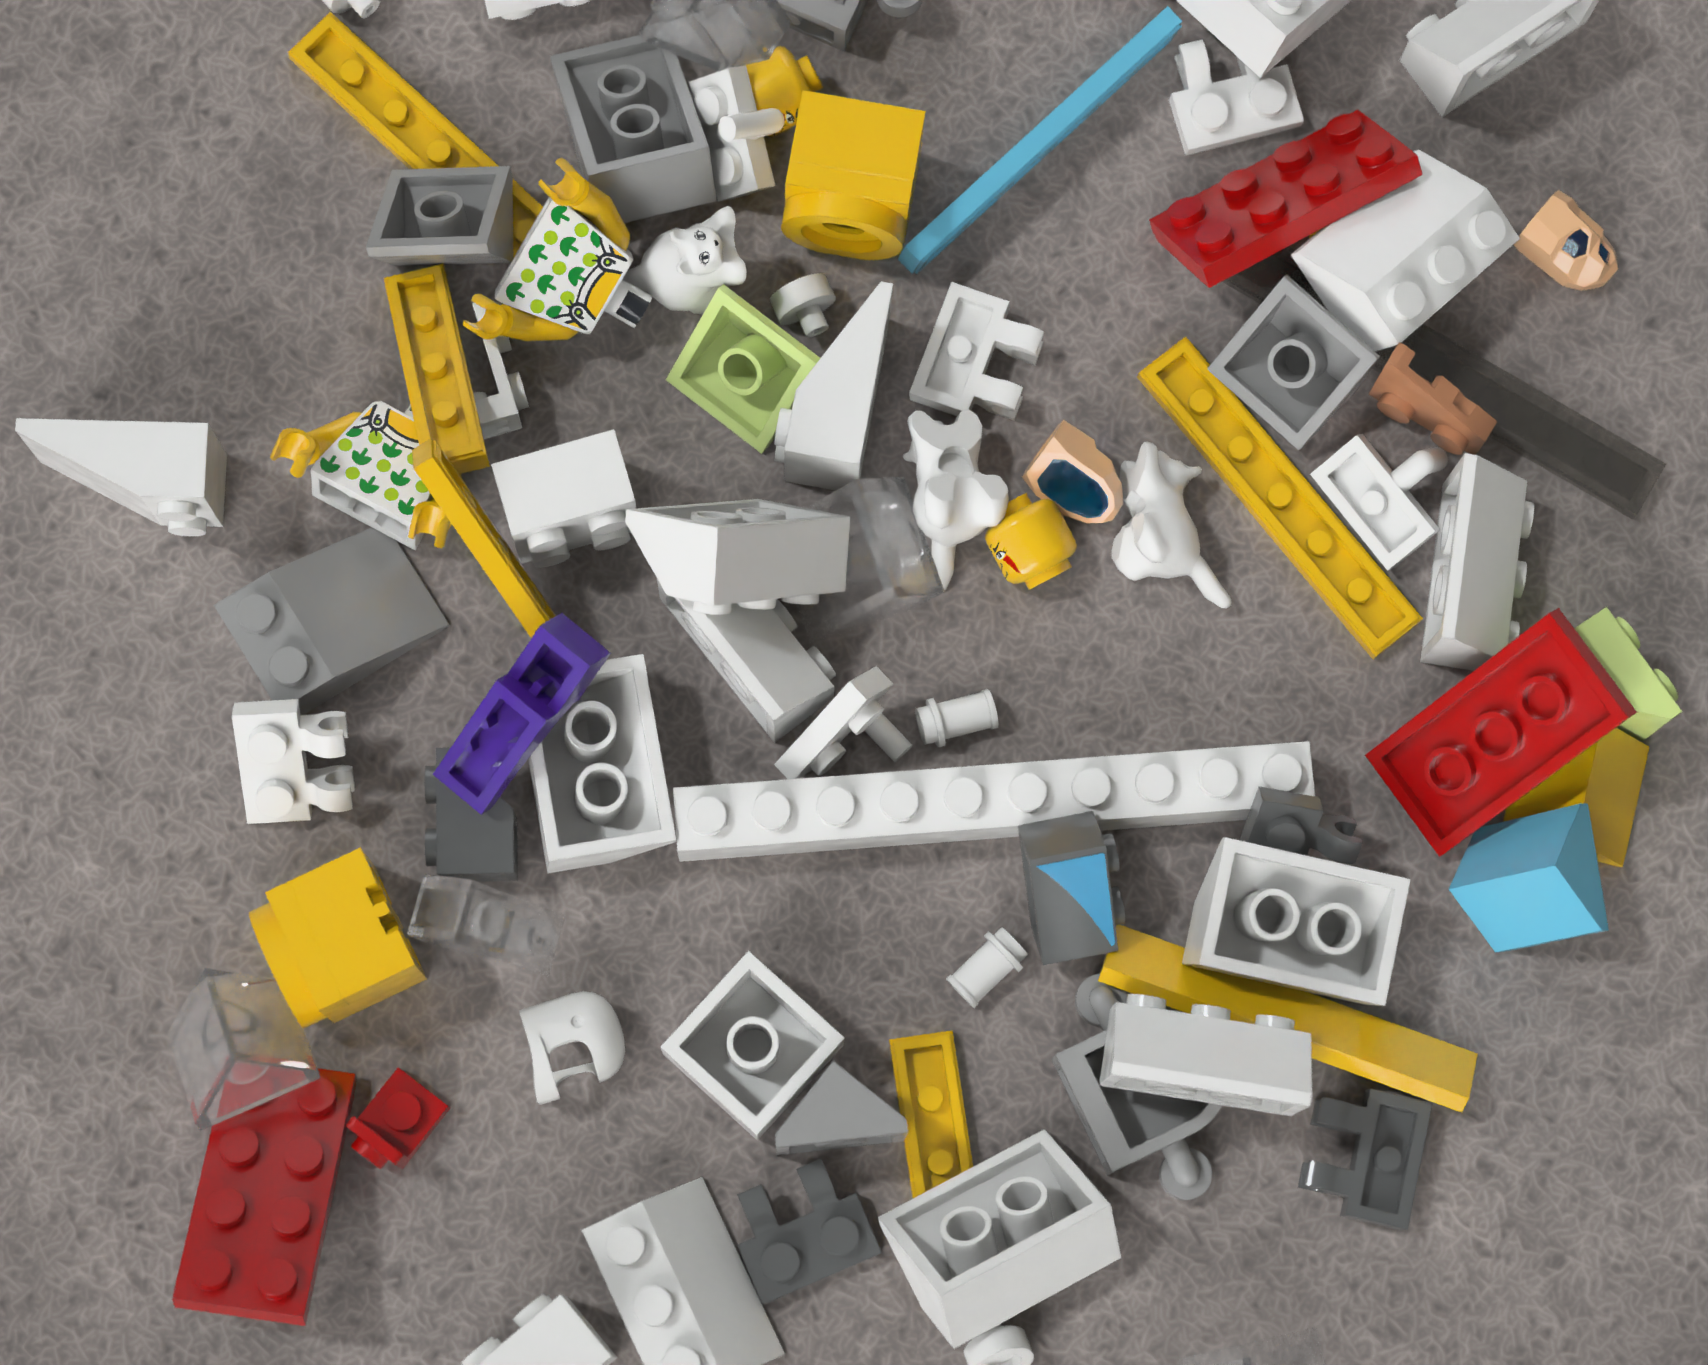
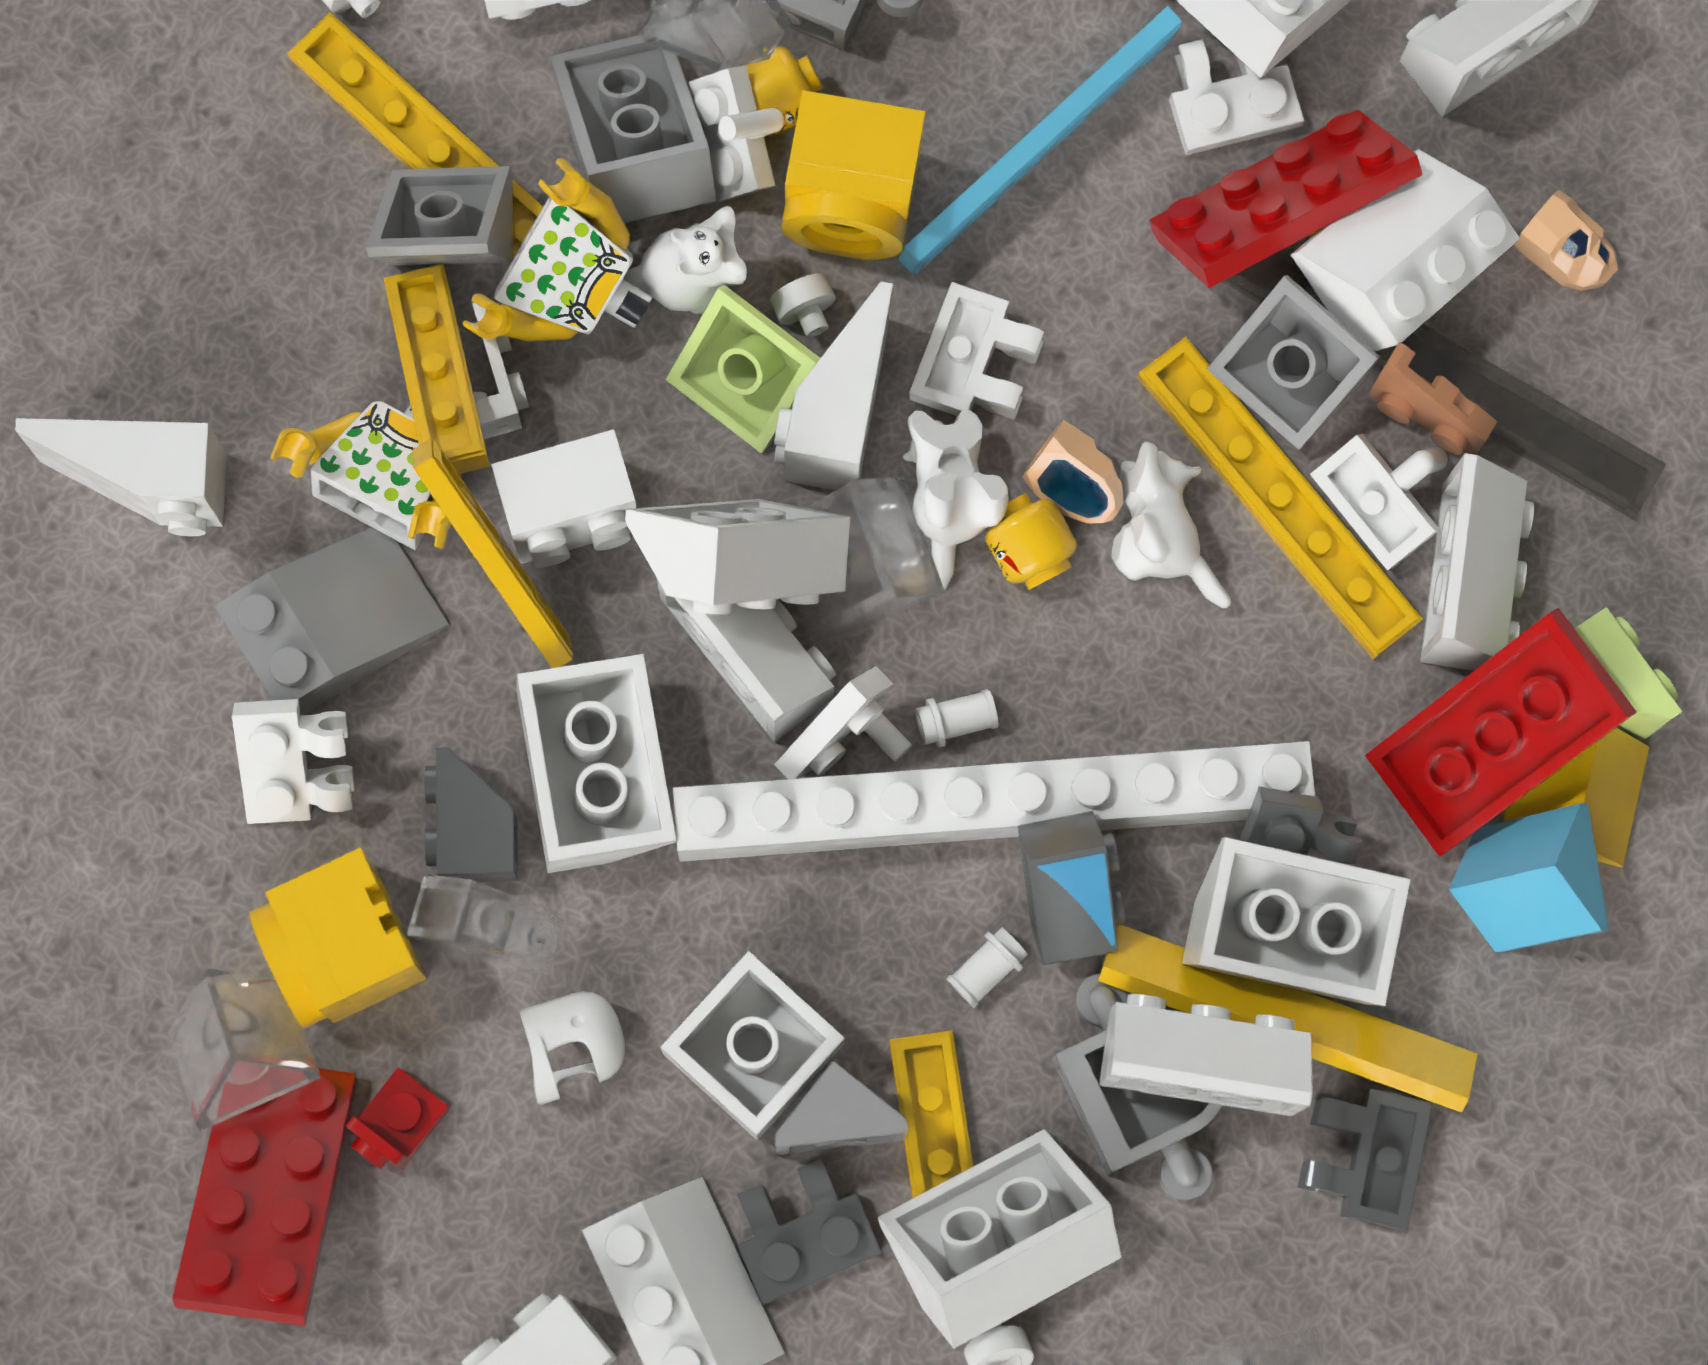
(521, 711): dark purple slope -> none

